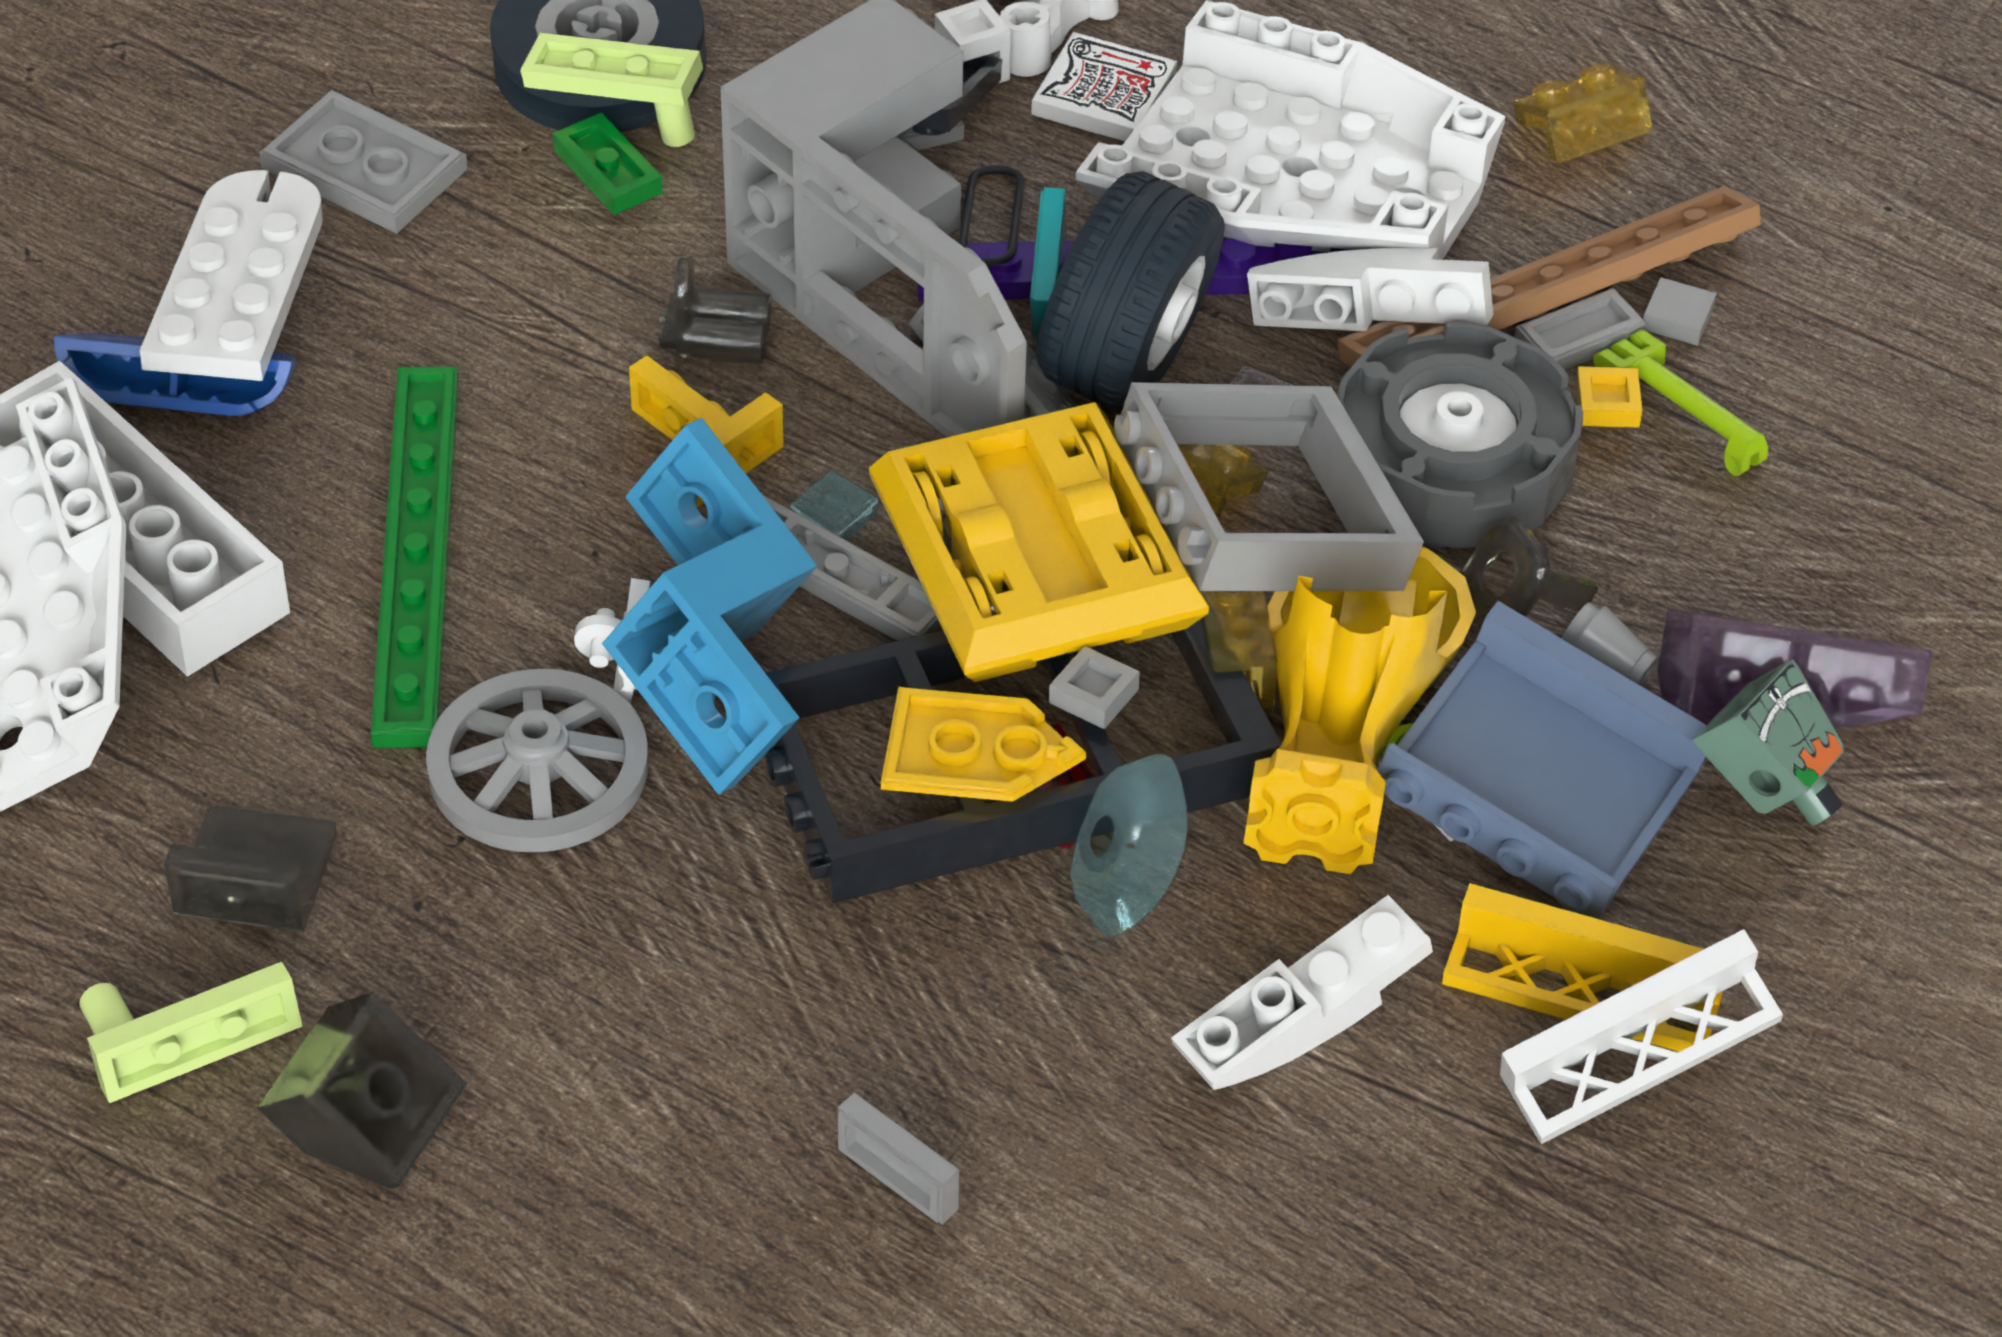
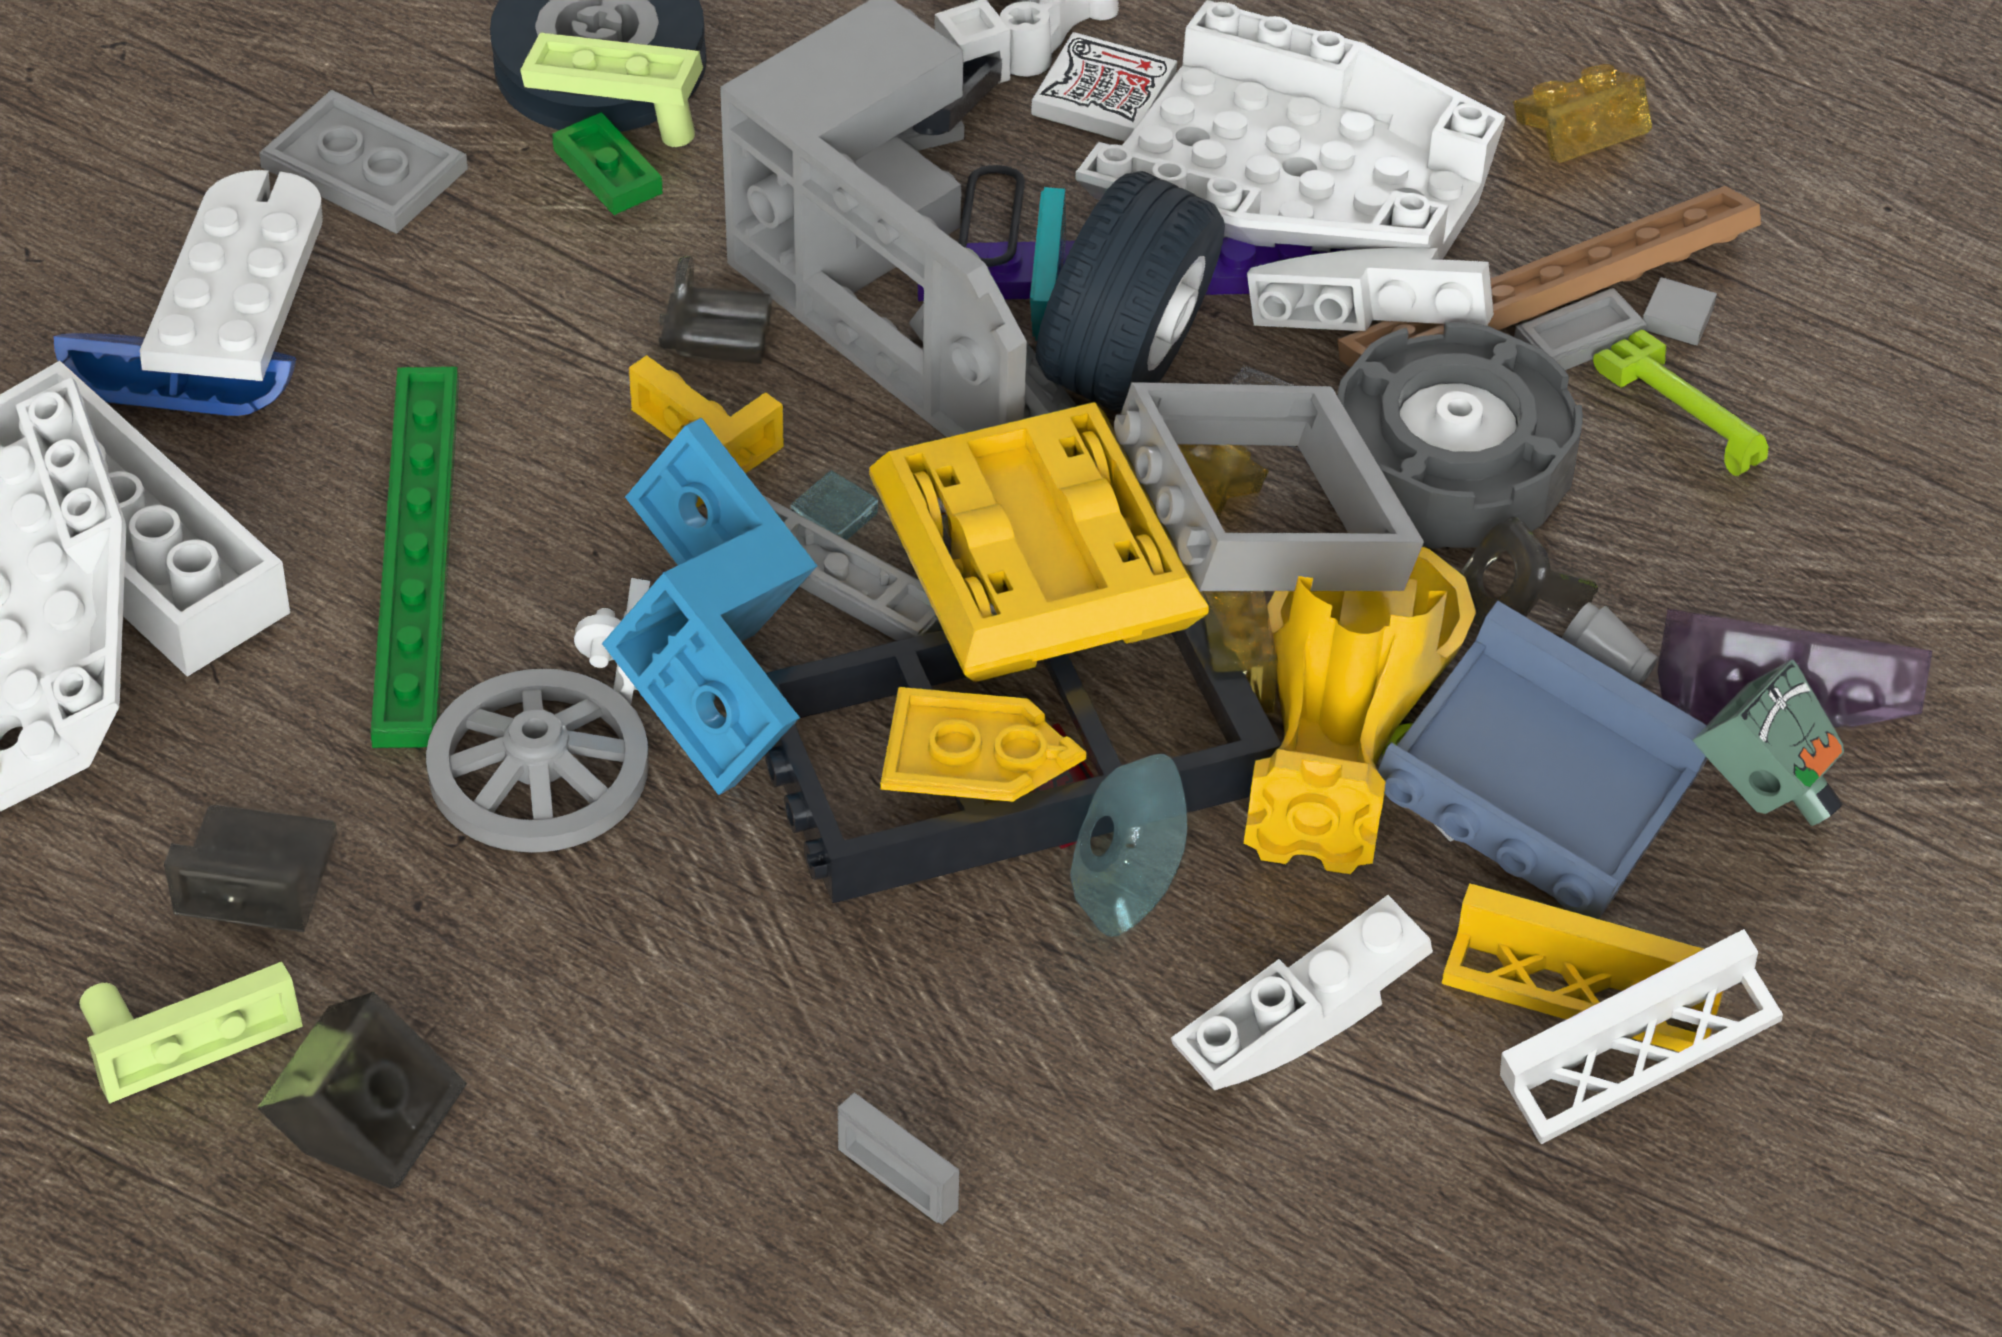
(1094, 687): light grey plate -> none
(1609, 396): yellow plate -> none

